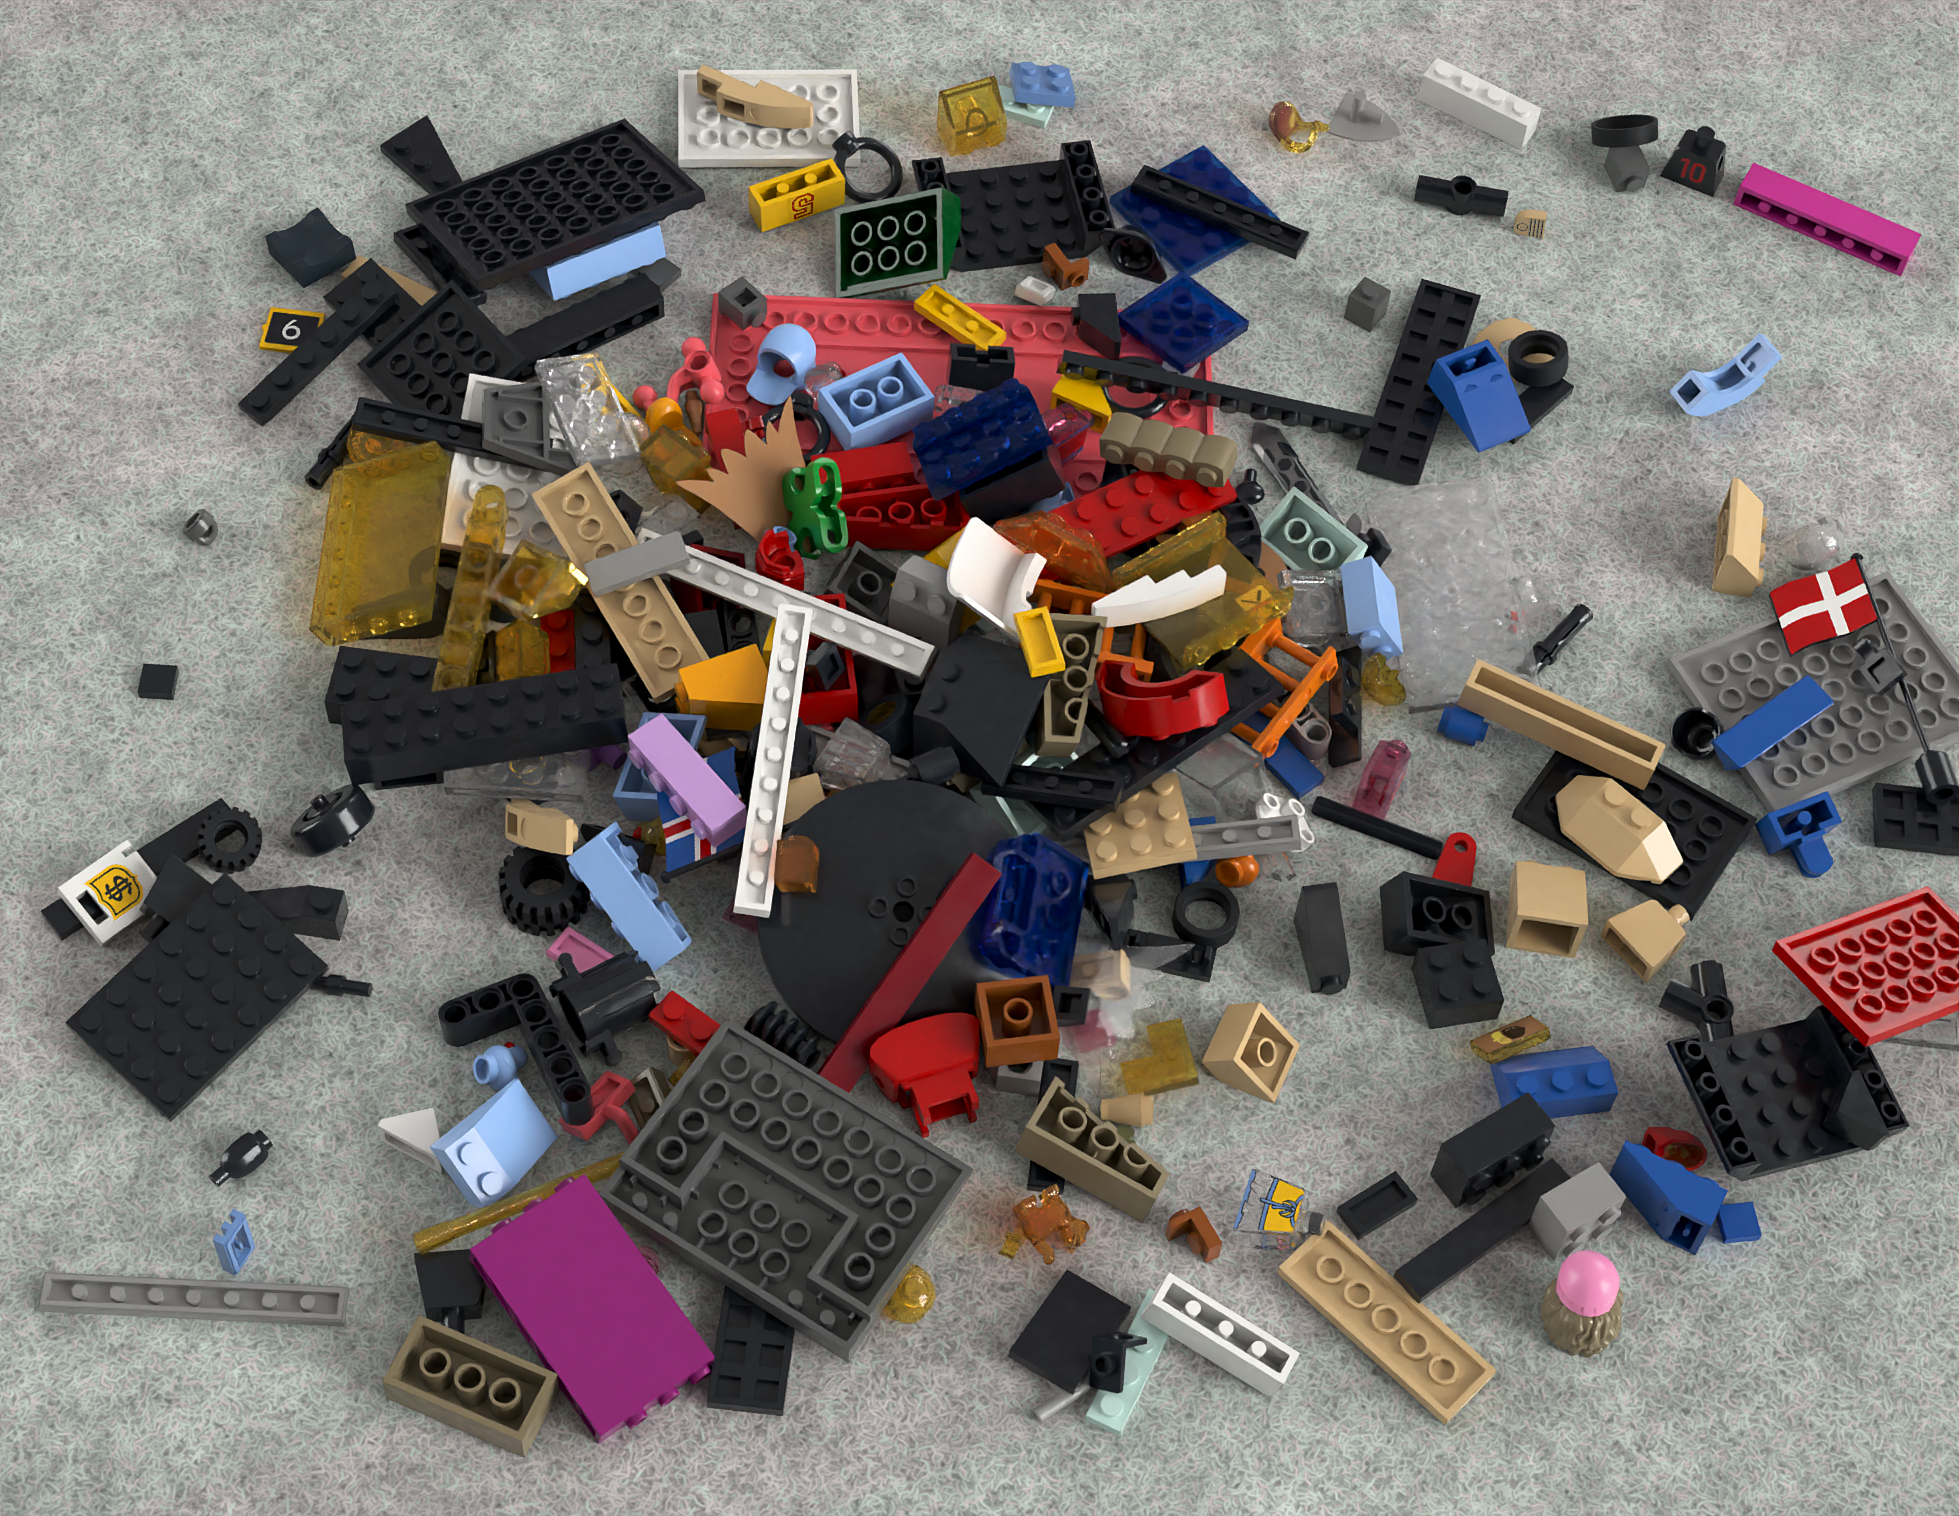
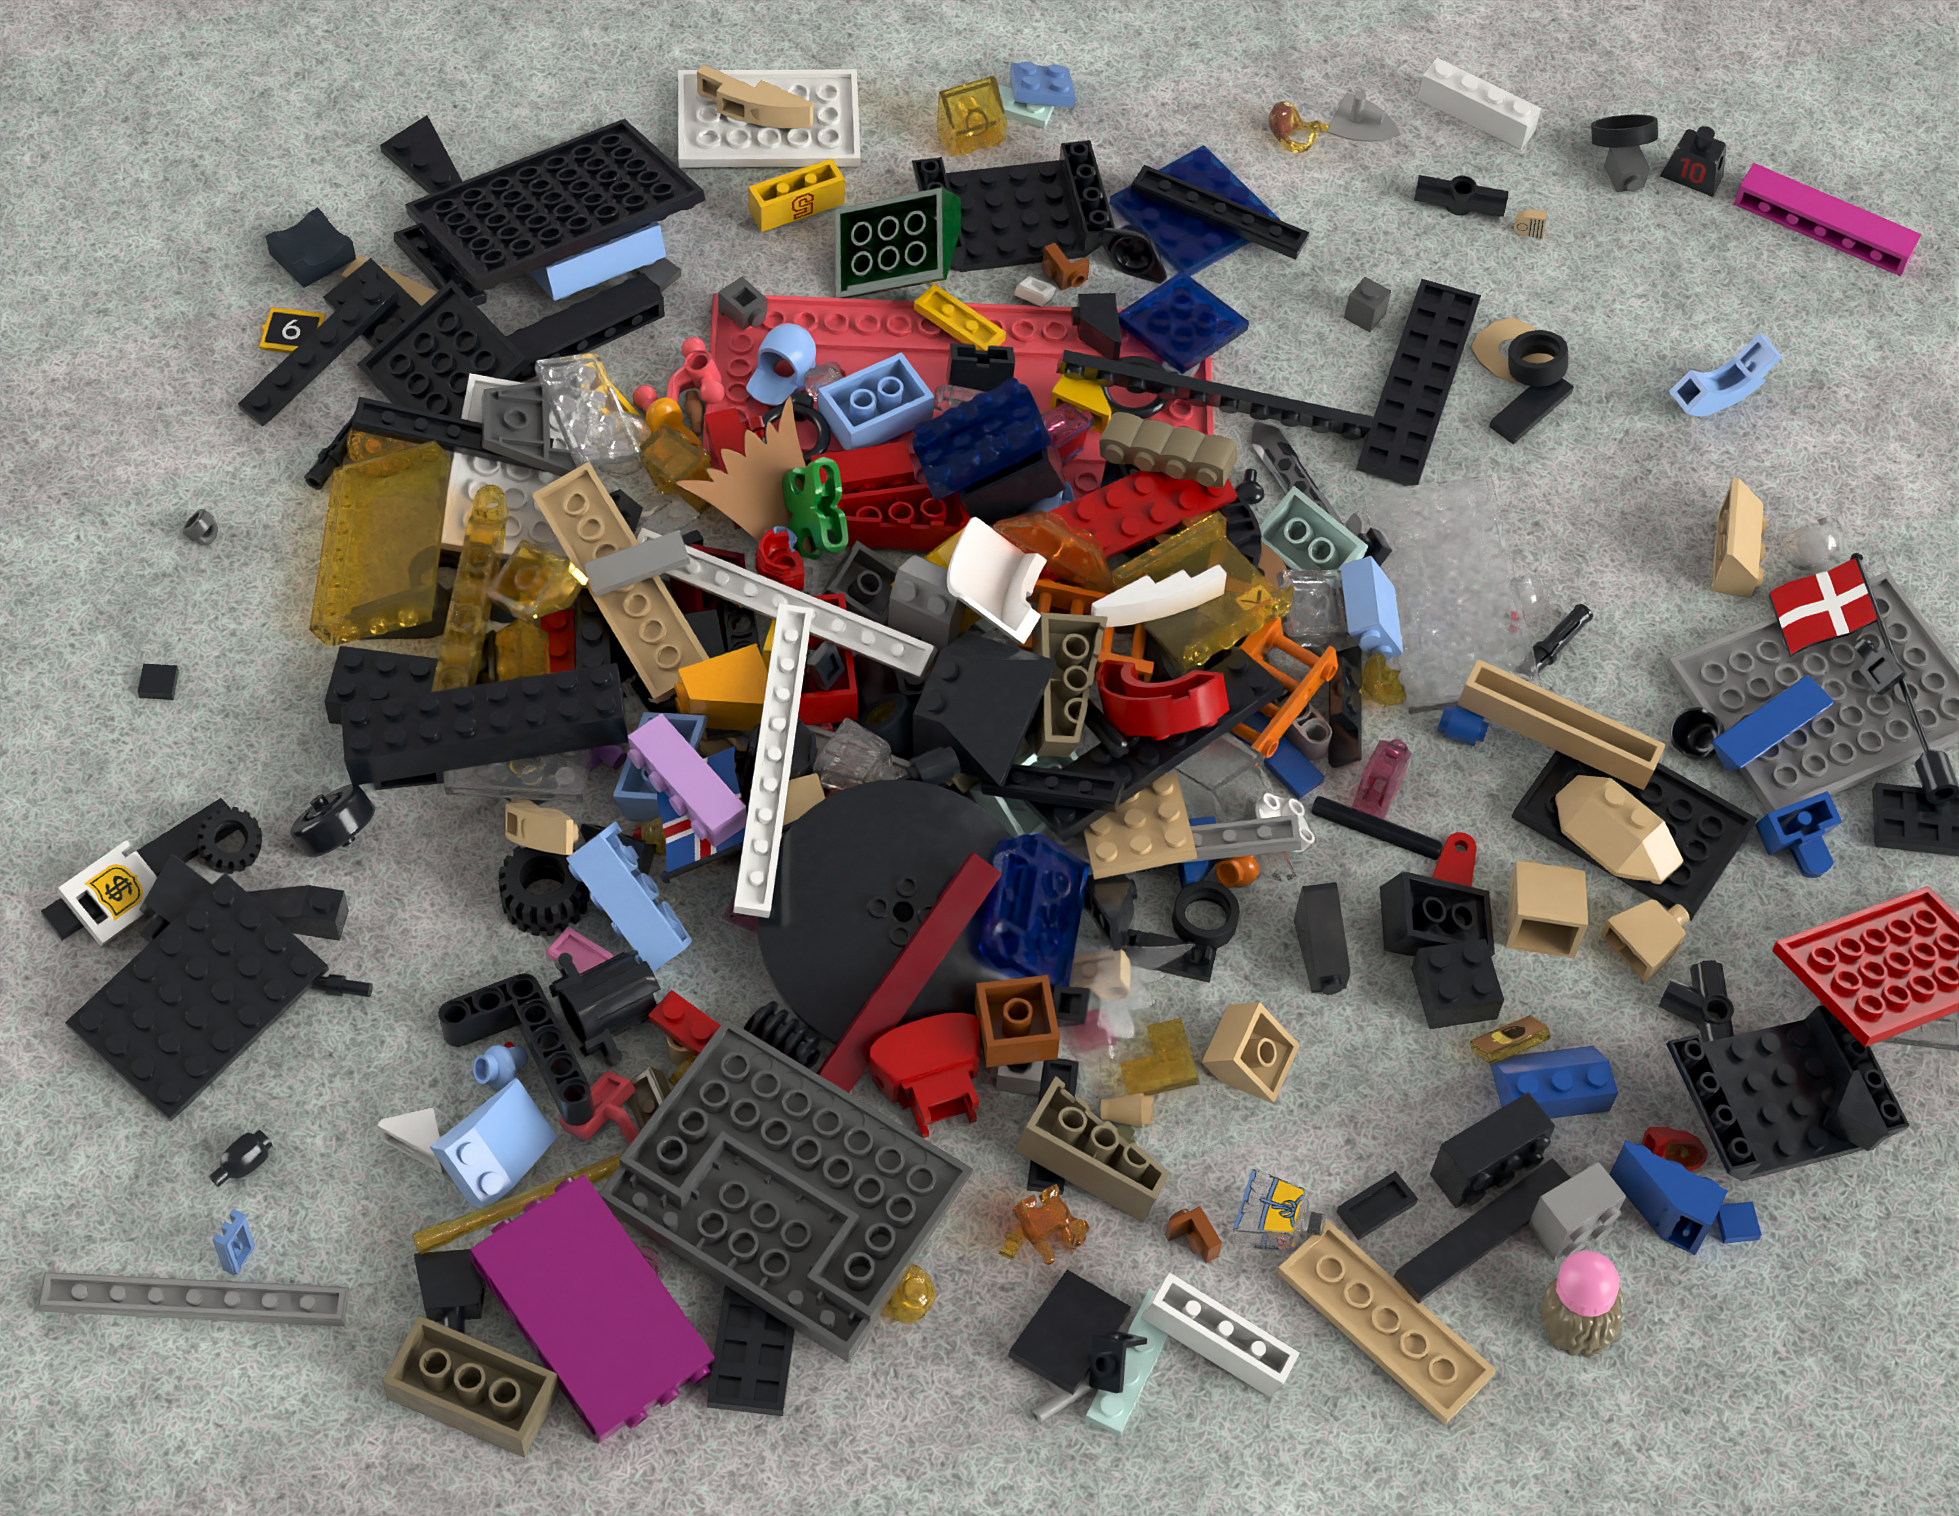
(796, 864): clear orange brick -> none
(847, 146): black piece -> none
(1039, 642): yellow tile -> none
(1479, 395): blue slope -> none

